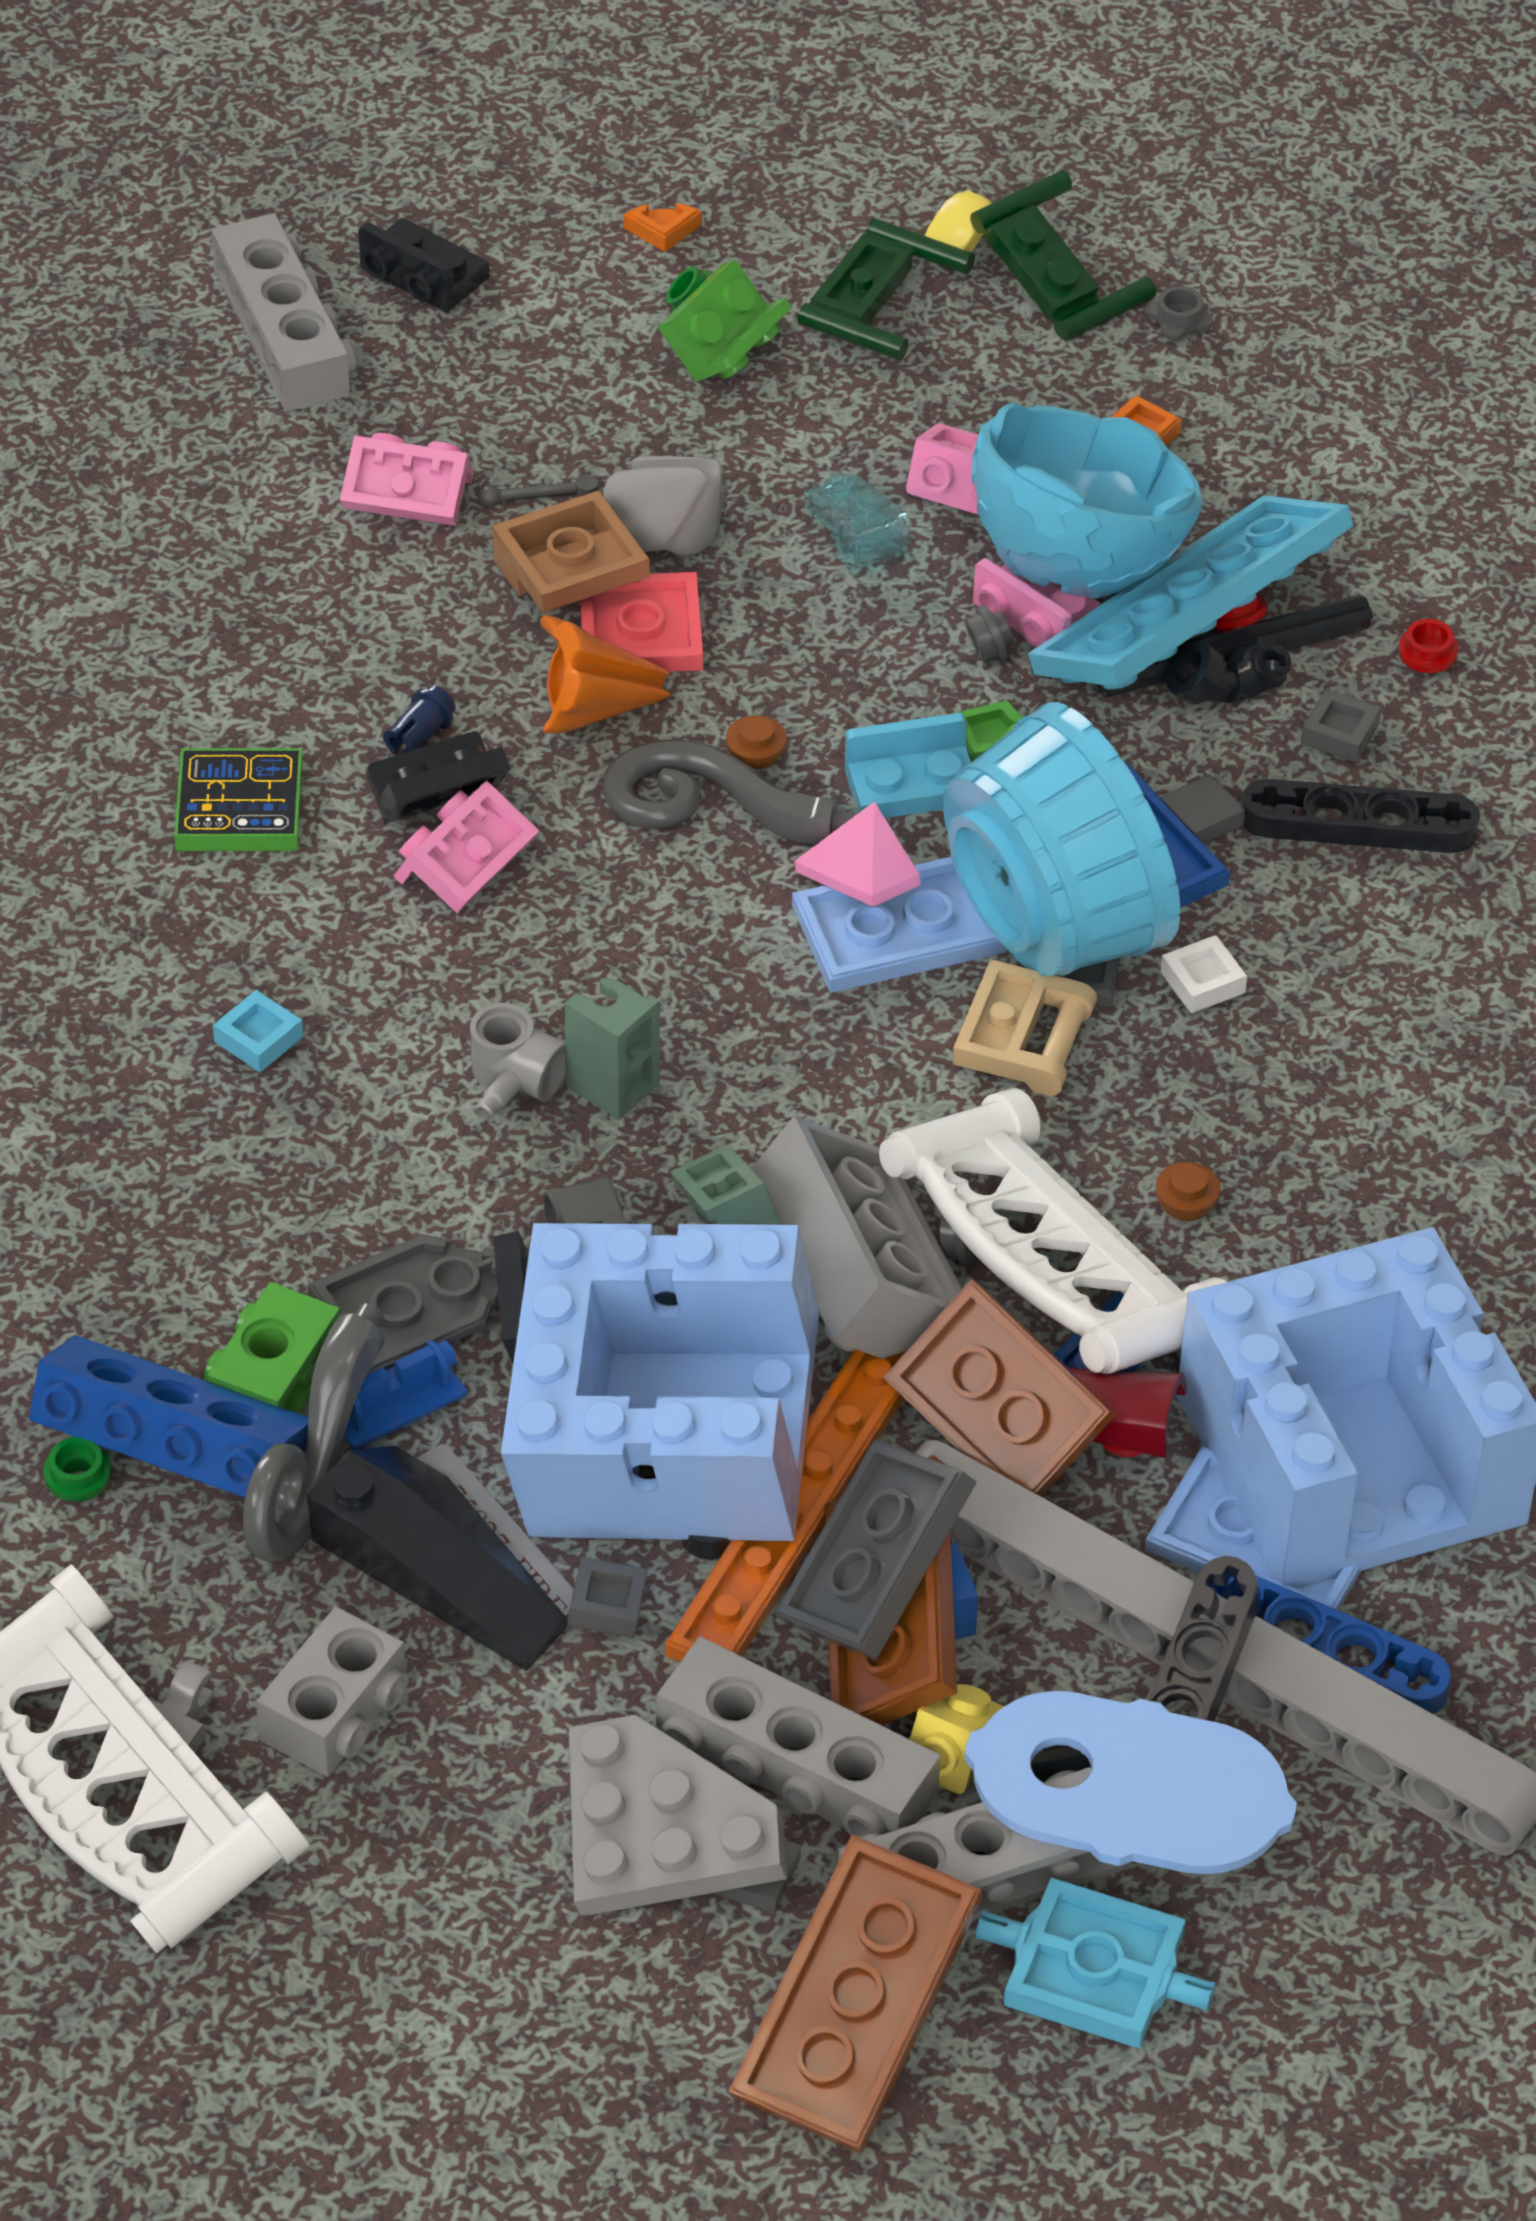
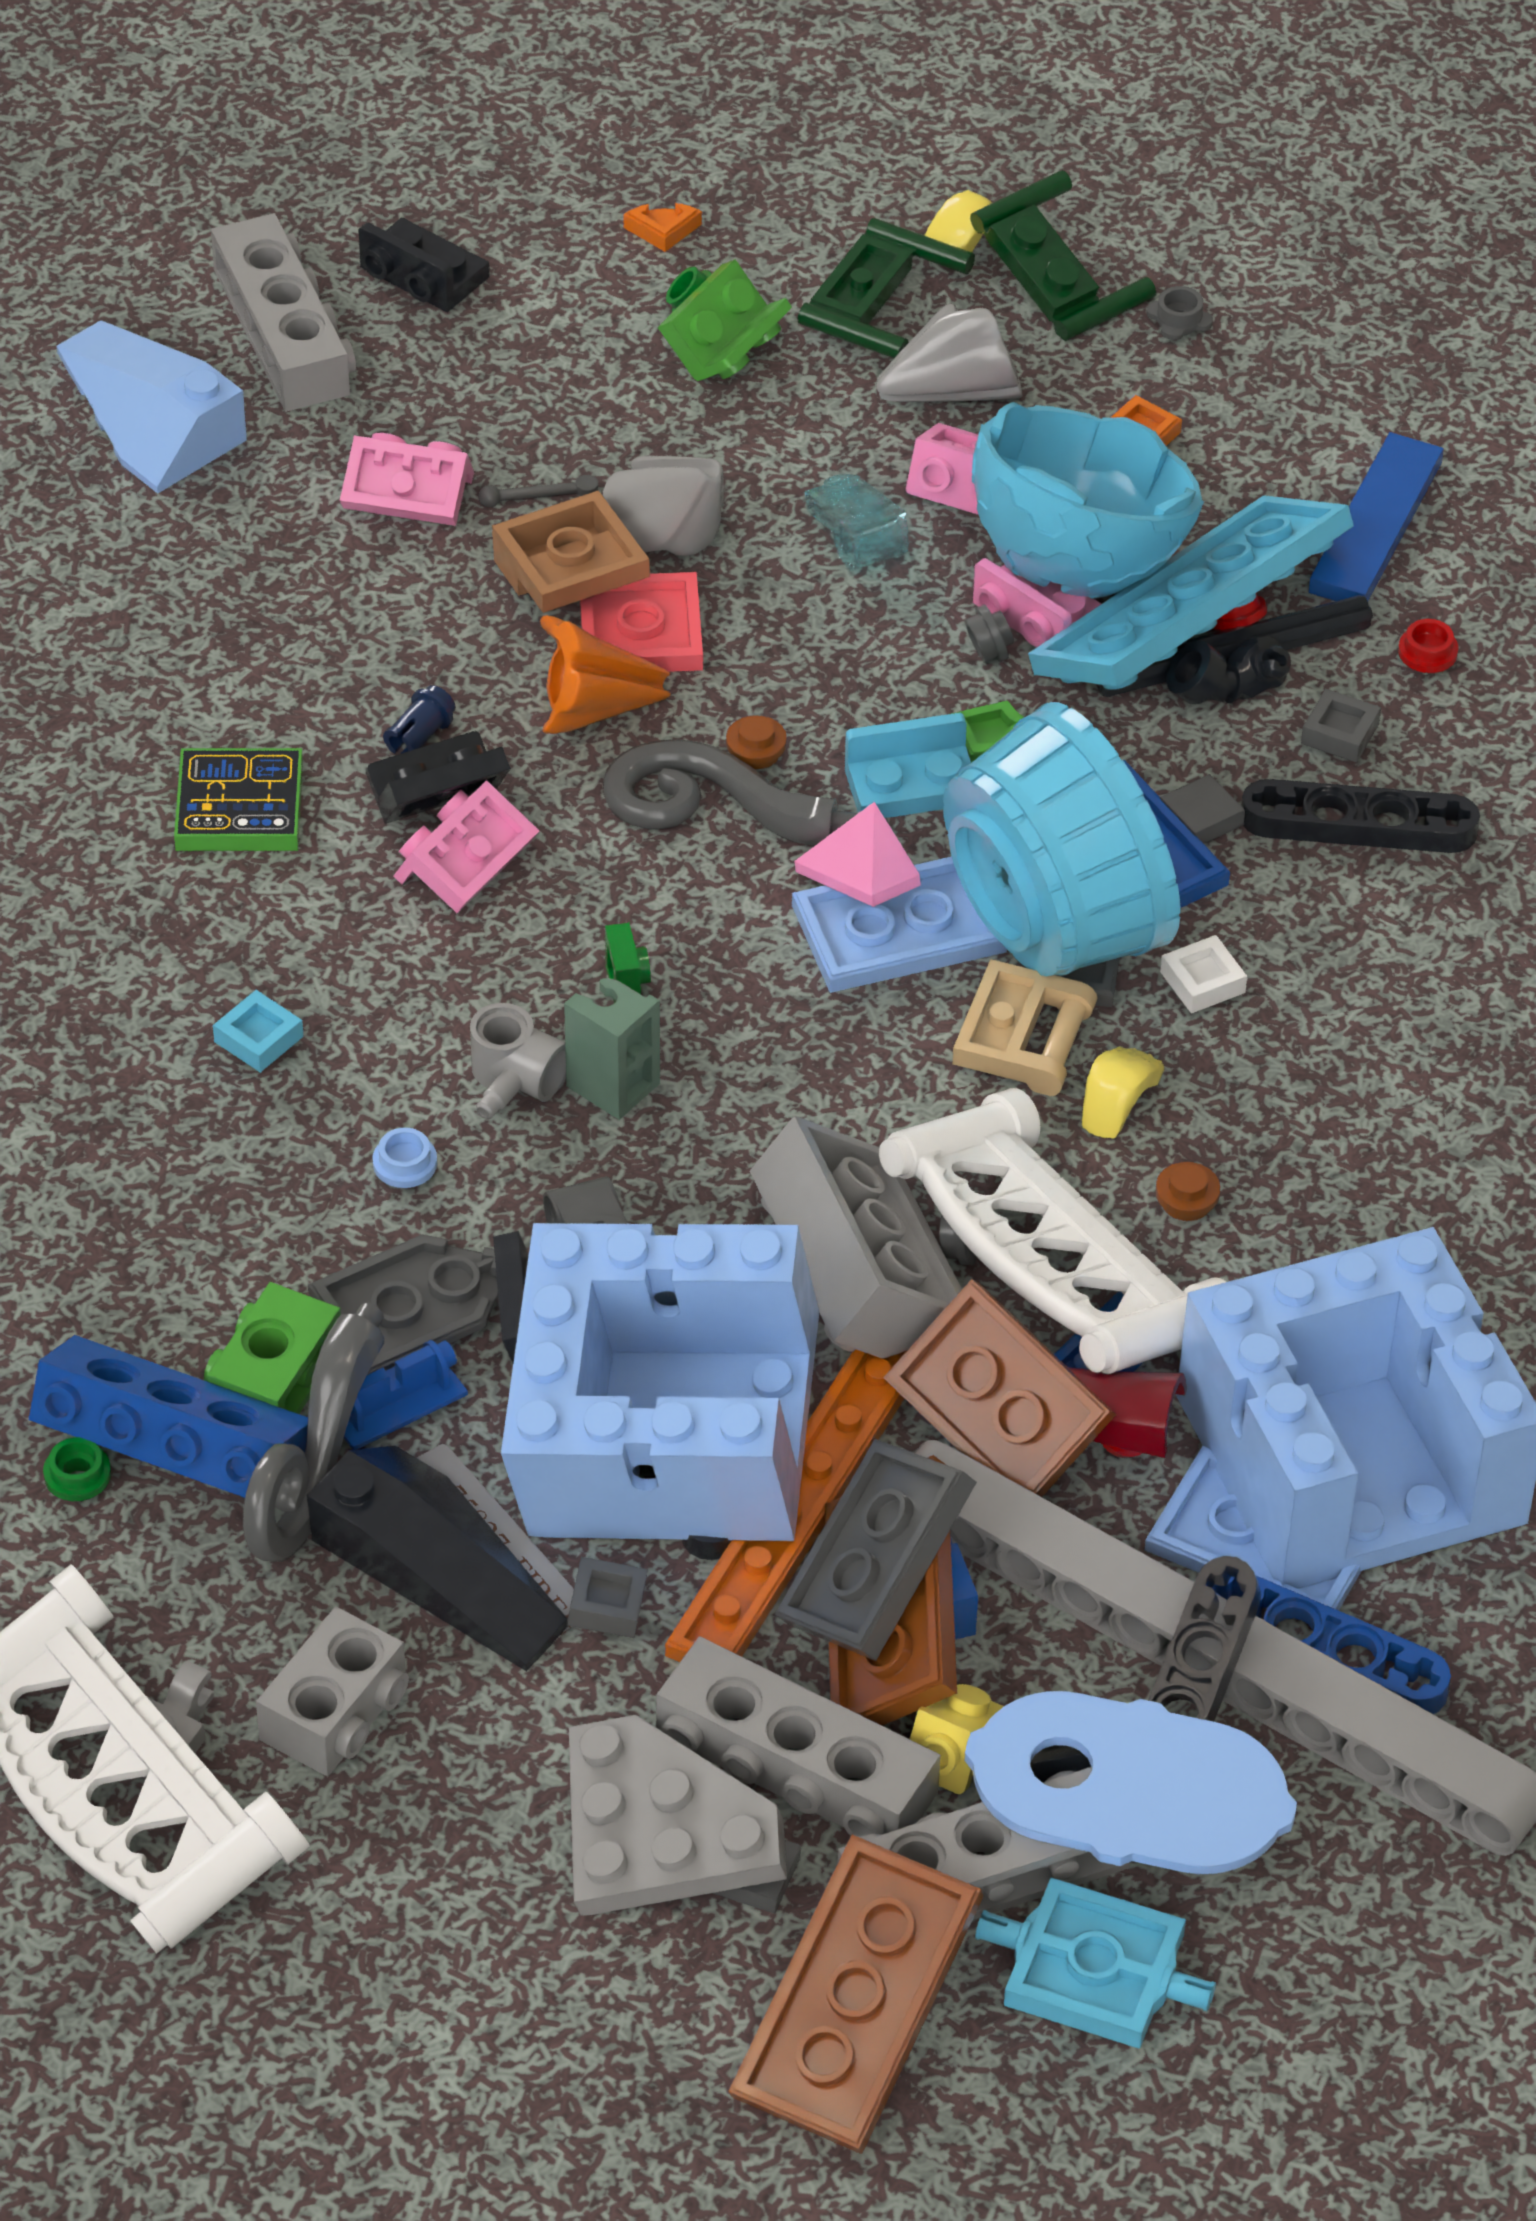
(154, 402): none -> light blue wedge
(404, 1158): none -> light blue plate
(624, 960): none -> green plate
(725, 1190): sand green hinge -> none
(952, 360): none -> light grey hat
(1114, 1087): none -> light yellow hair
(1379, 517): none -> blue tile

